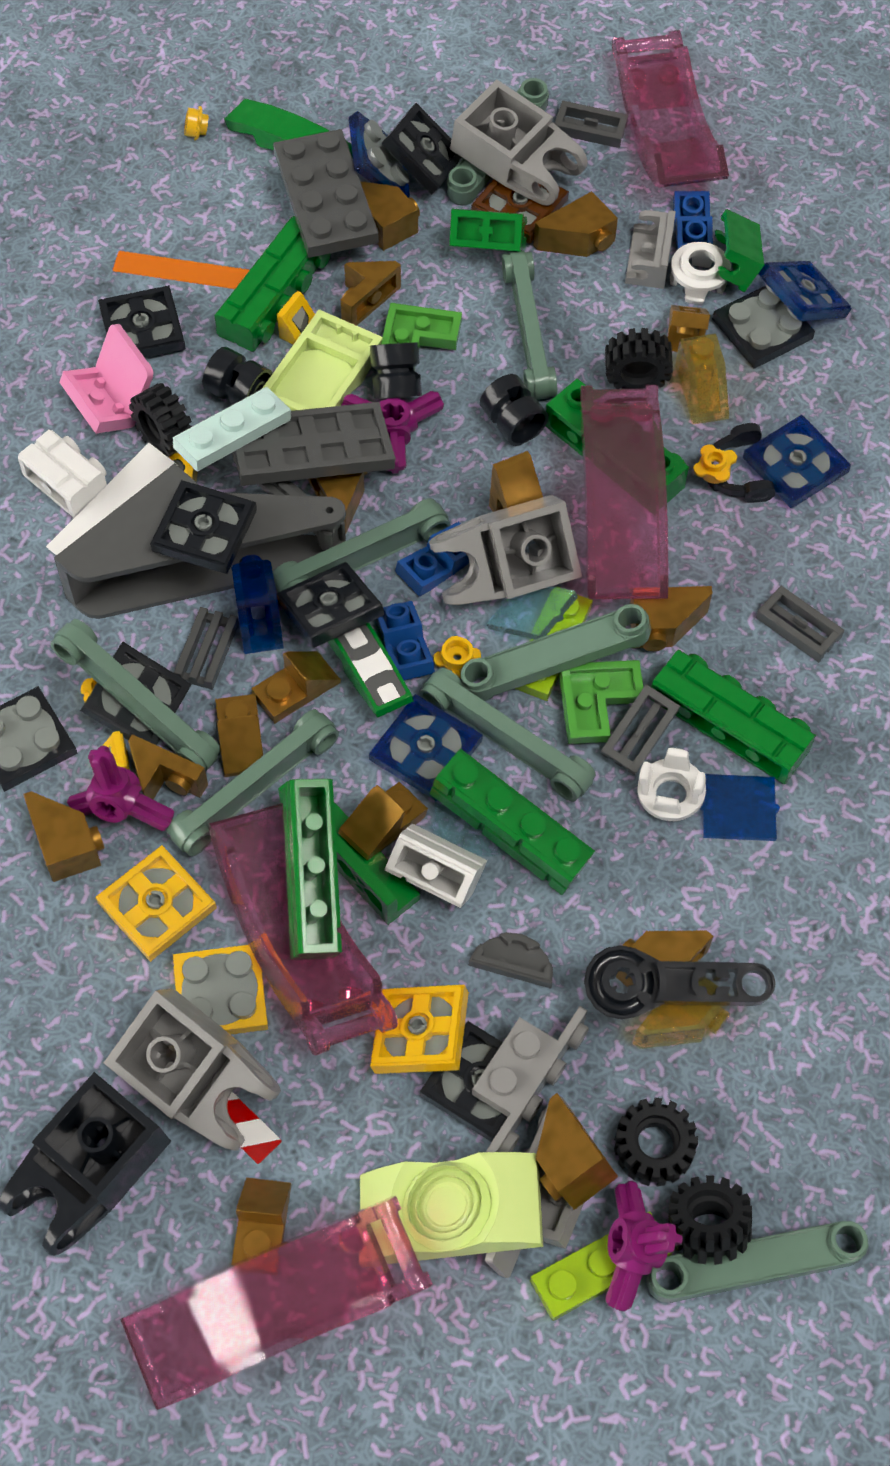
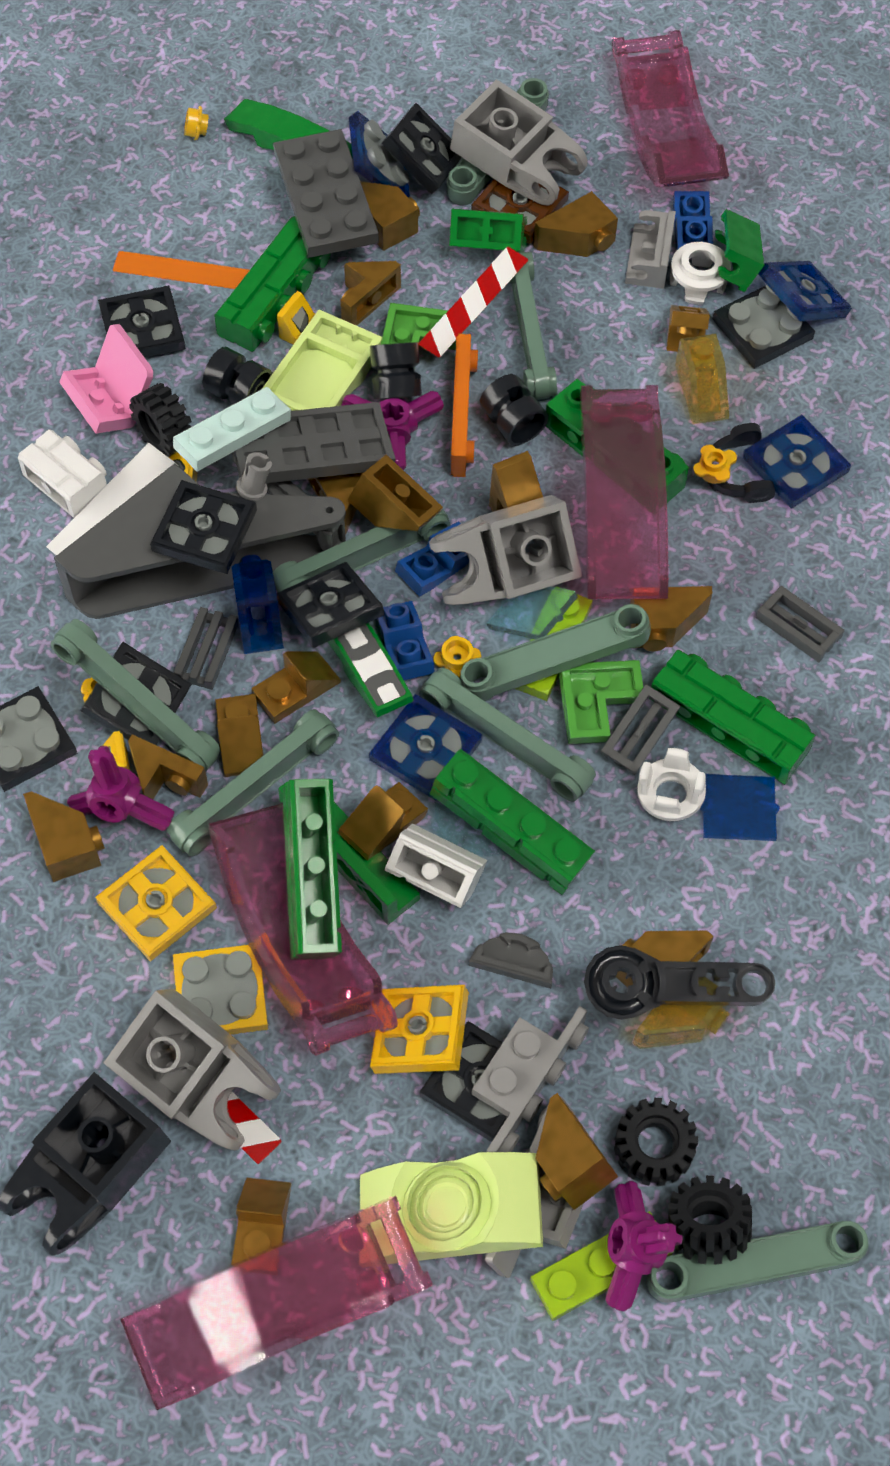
(253, 481): none -> light grey axle
(393, 498): none -> pearl gold slope
(465, 362): none -> orange plate
(473, 302): none -> sticker
(589, 129): dark grey tile -> none
(638, 359): black tyre -> none

